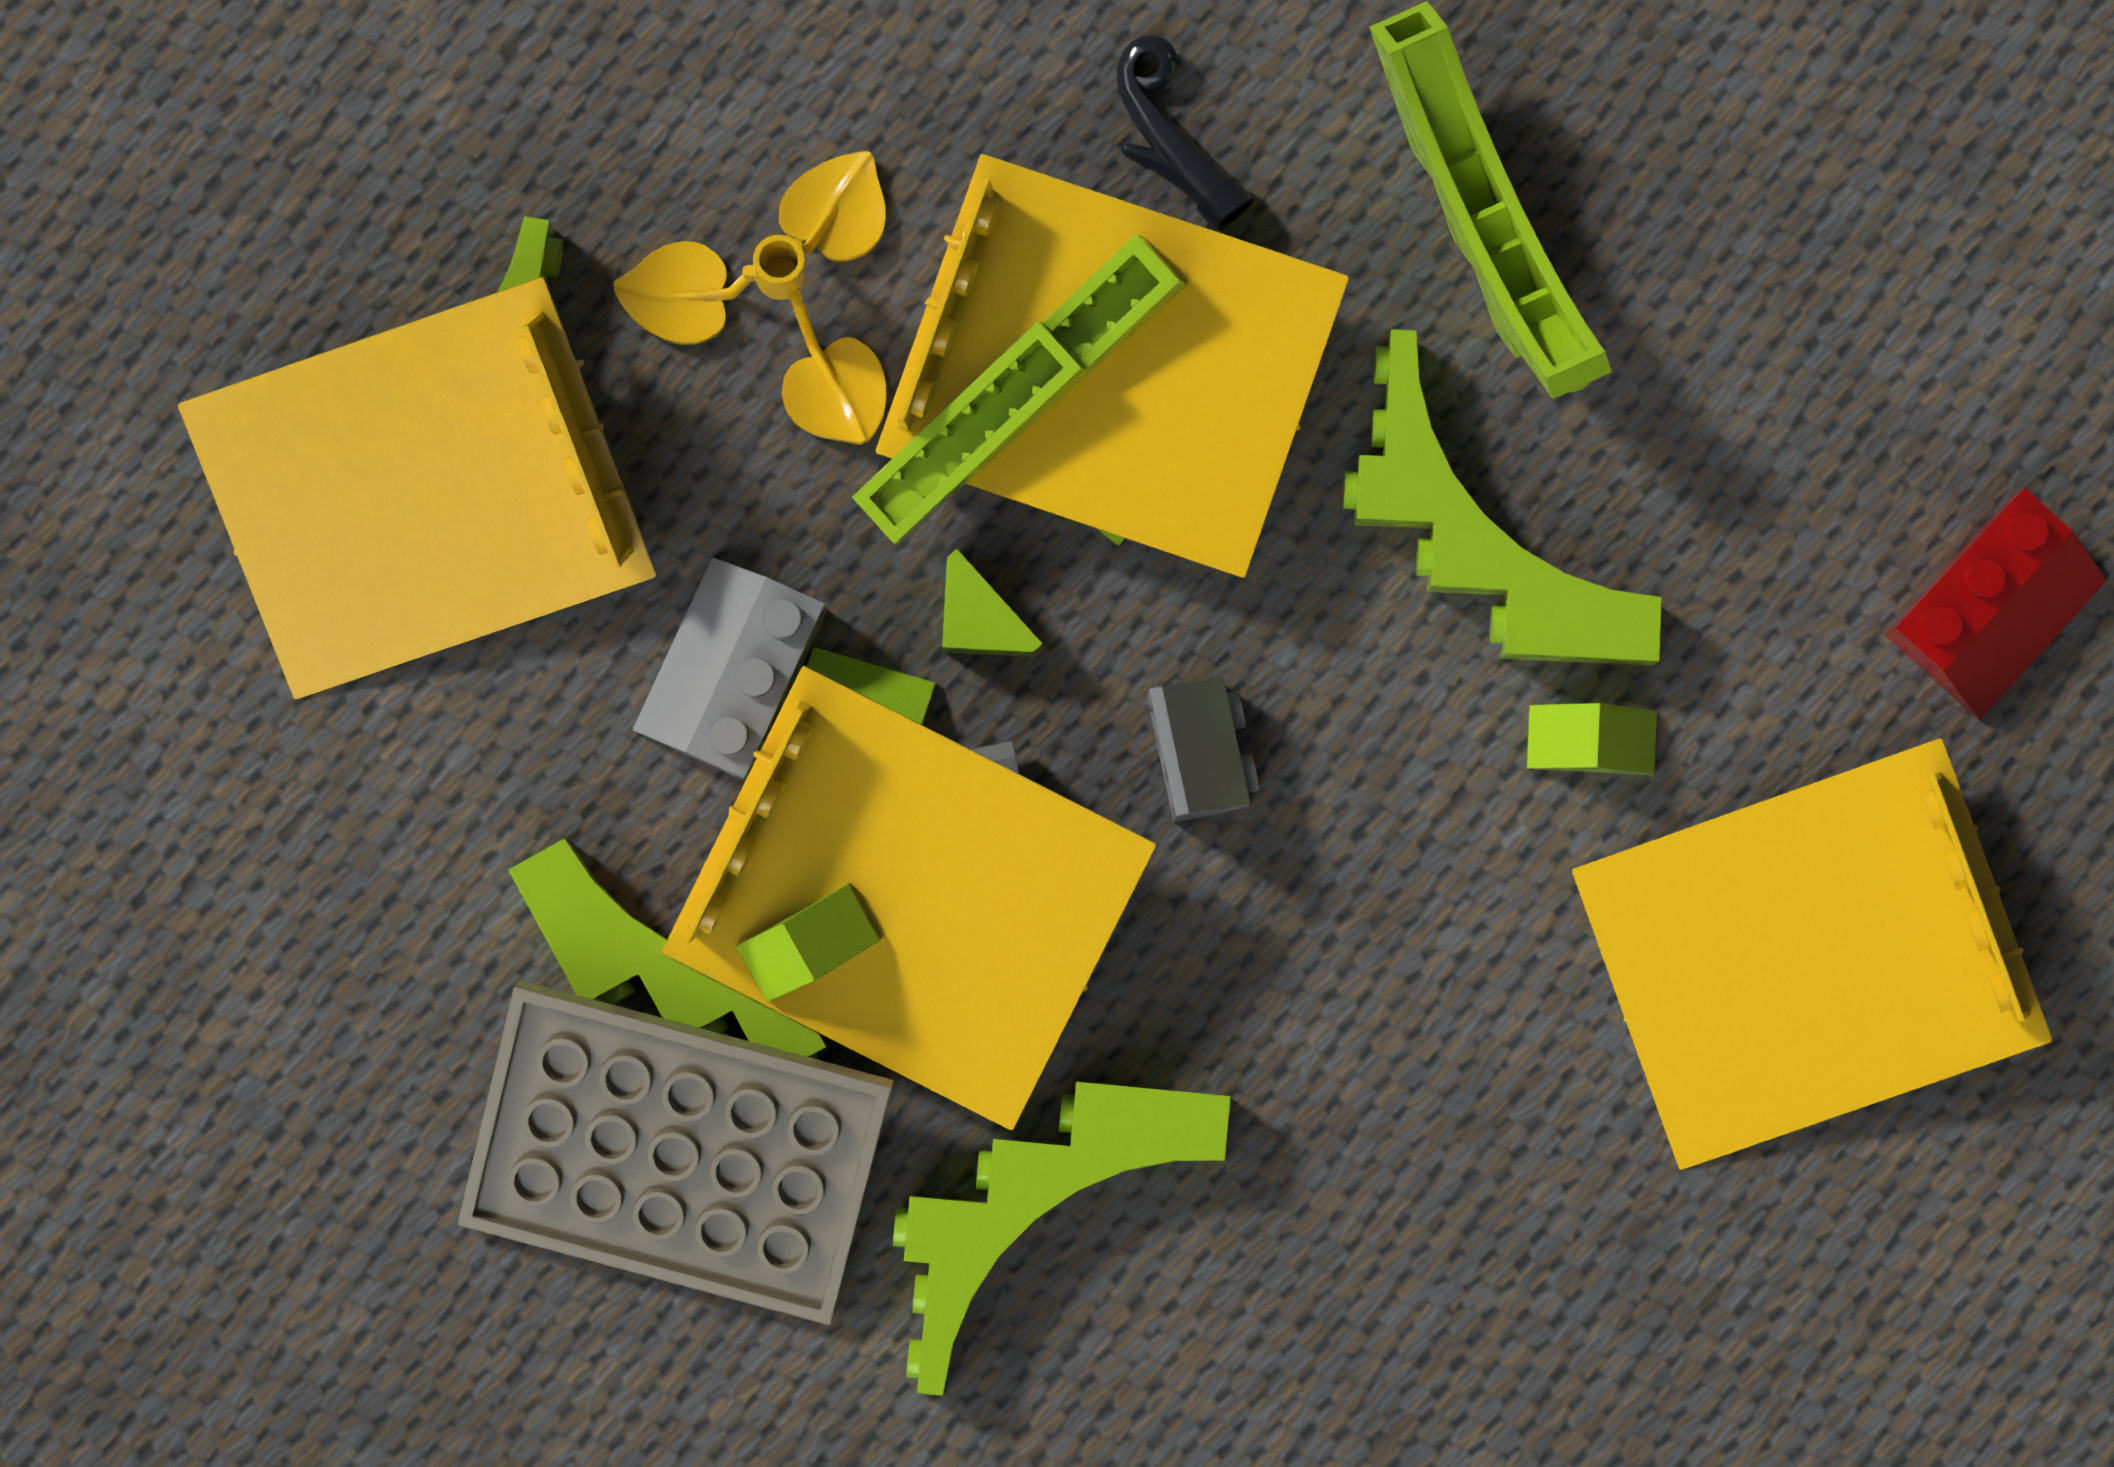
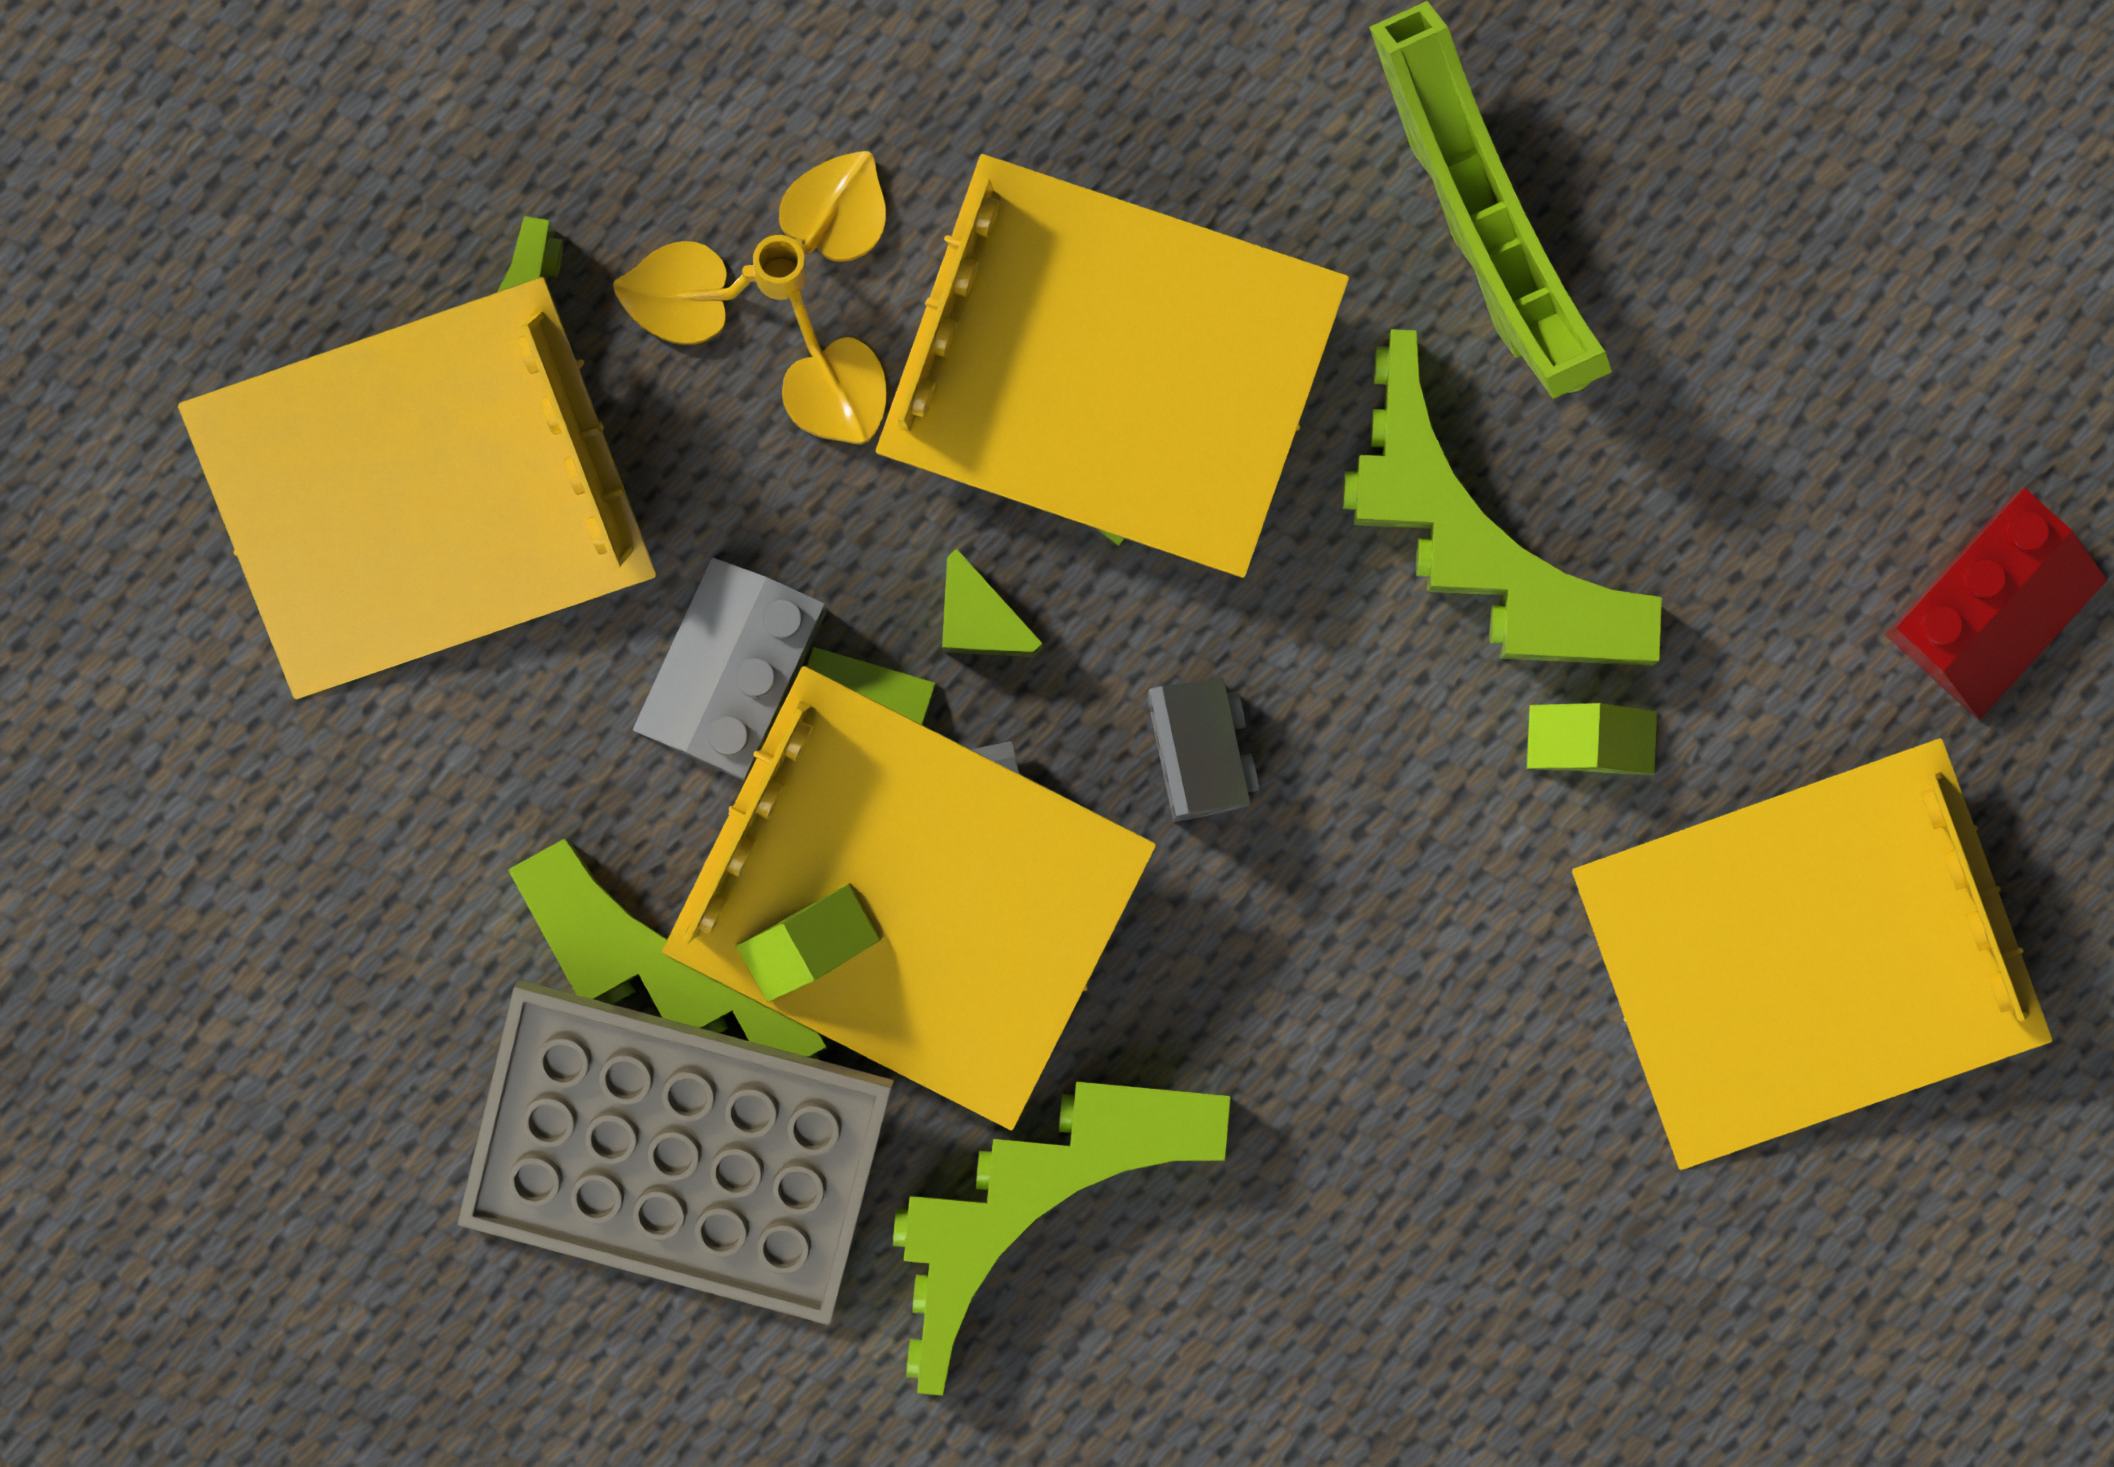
(1019, 388): lime slope -> none
(1172, 152): black plant -> none

